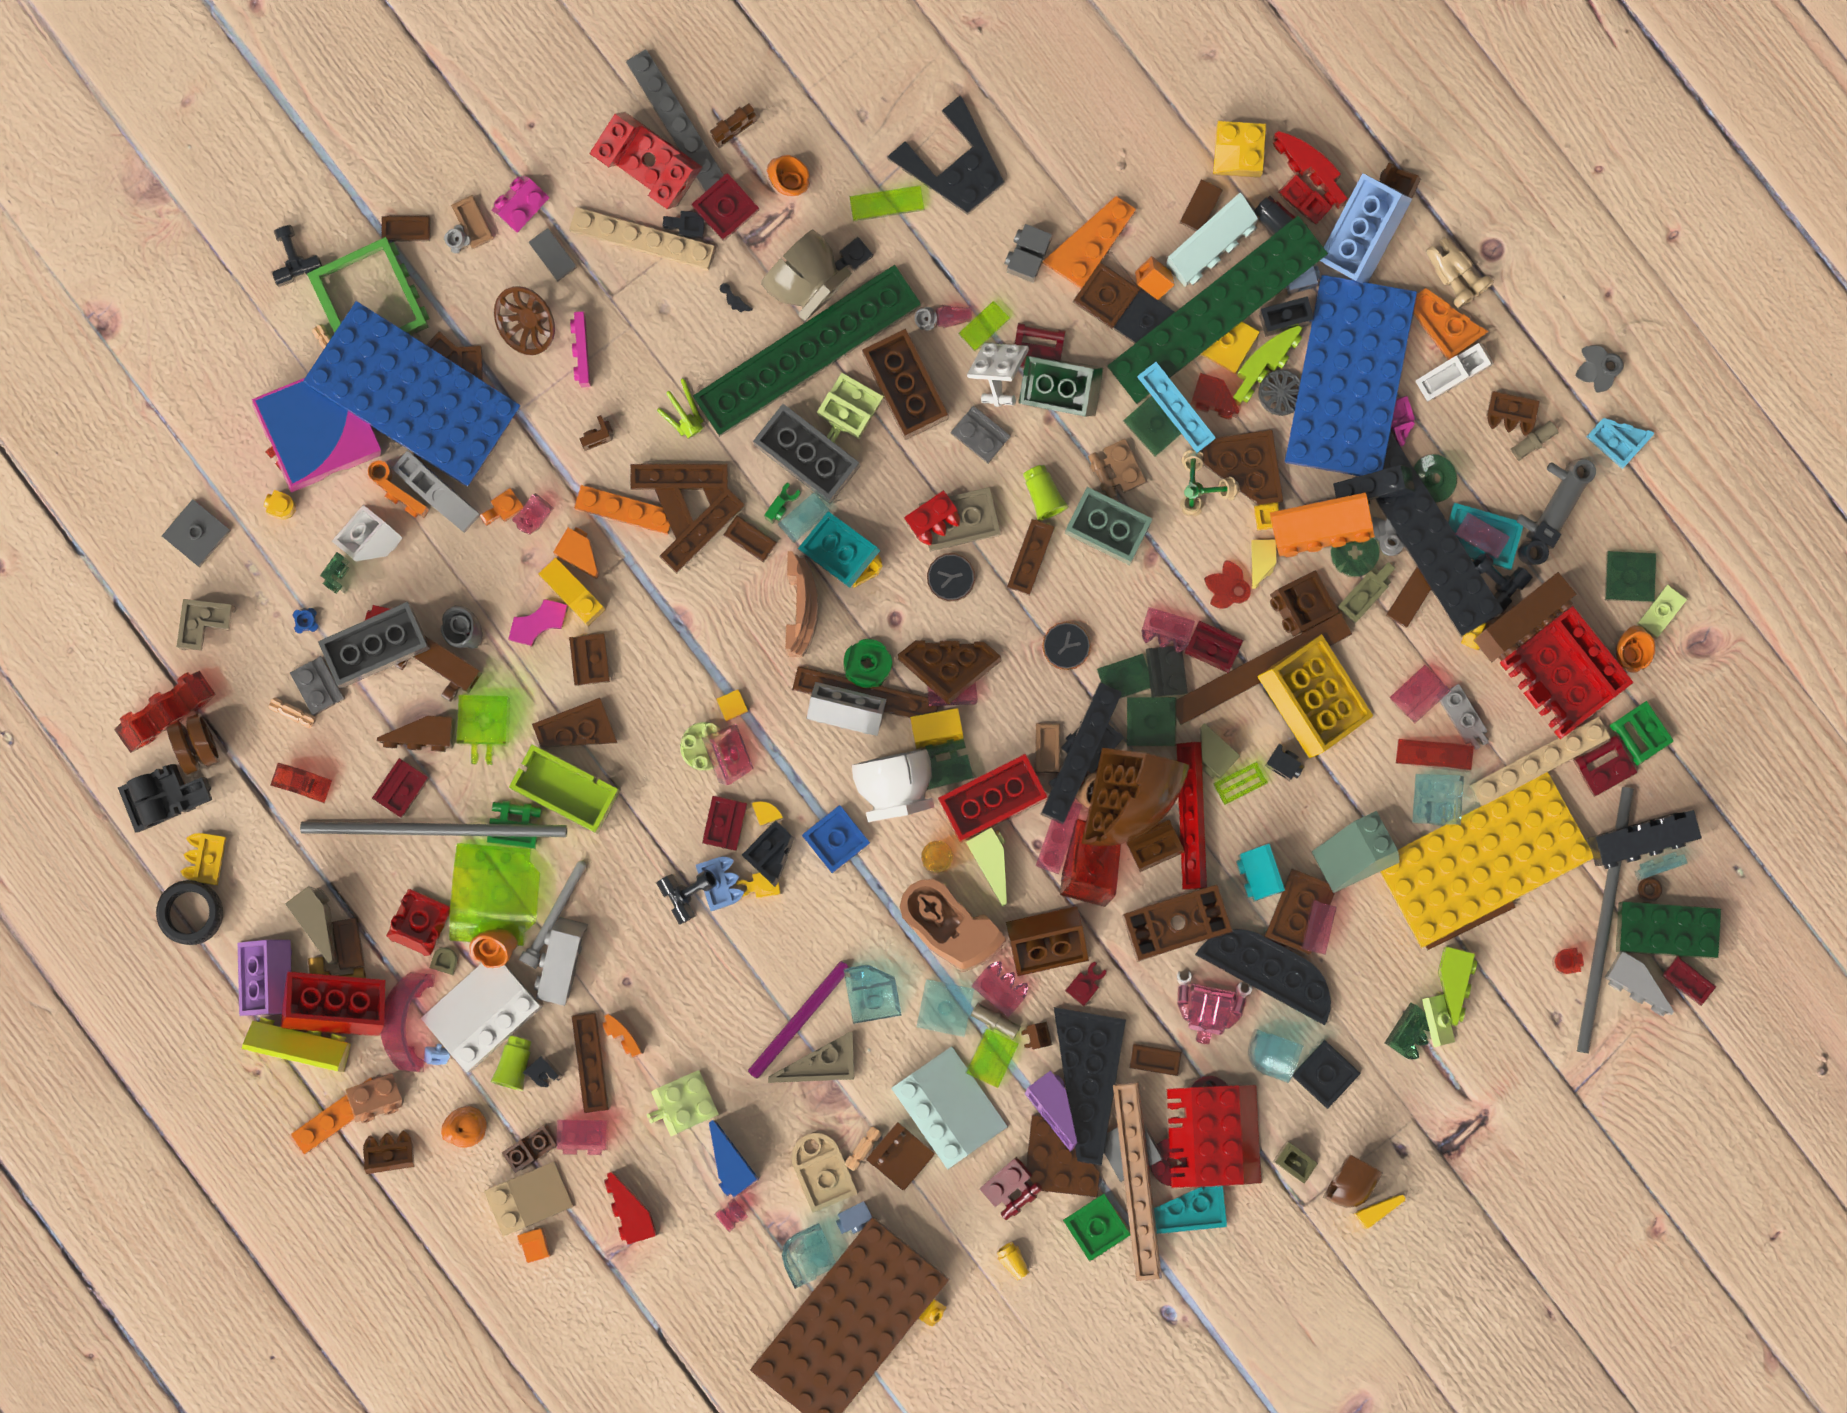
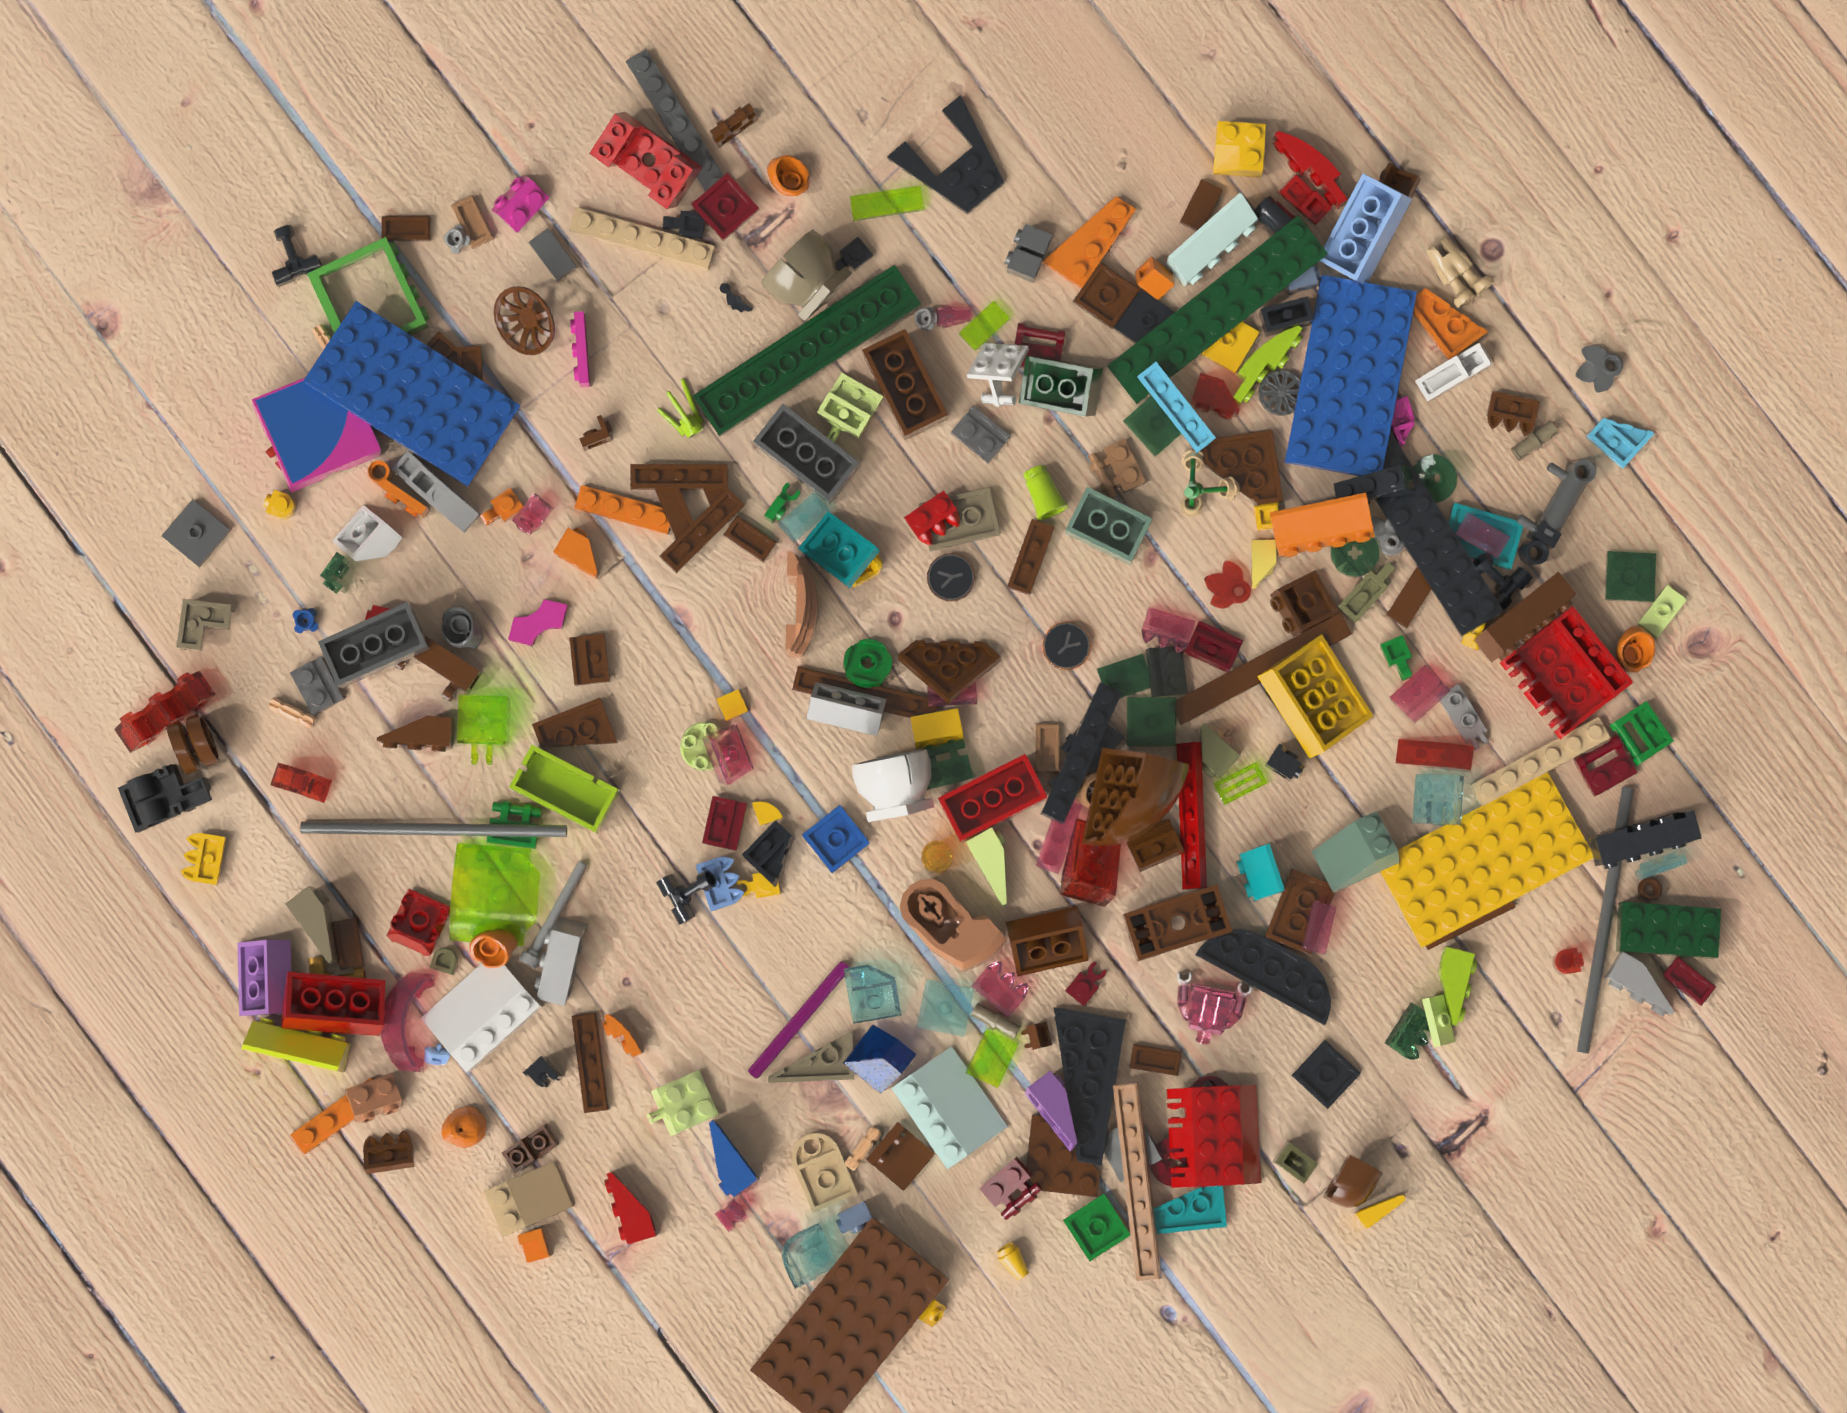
(164, 906): black tyre -> none
(400, 788): dark red plate -> none
(513, 1064): lime plant -> none
(571, 591): yellow slope -> none
(582, 1135): clear pink brick -> none
(879, 1058): none -> clear blue slope
(1273, 1055): clear light blue brick -> none
(1397, 653): none -> green plate

